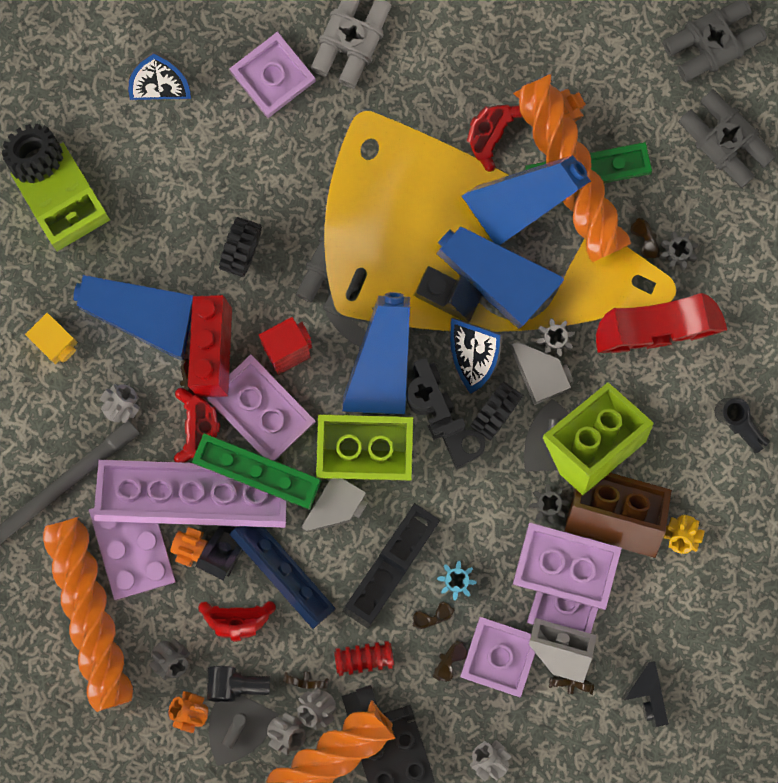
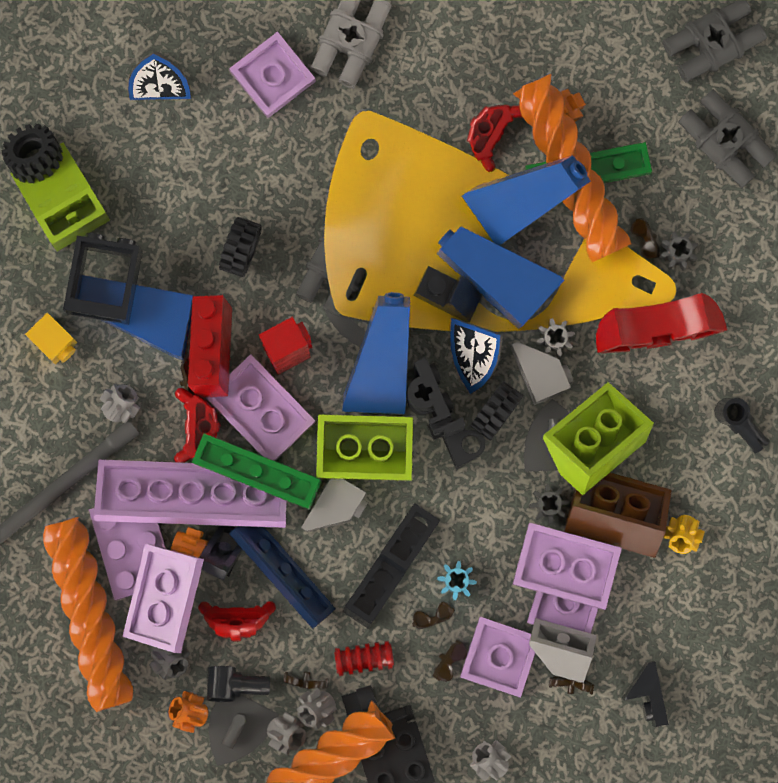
(94, 310): none -> black window
(163, 598): none -> lavender plate

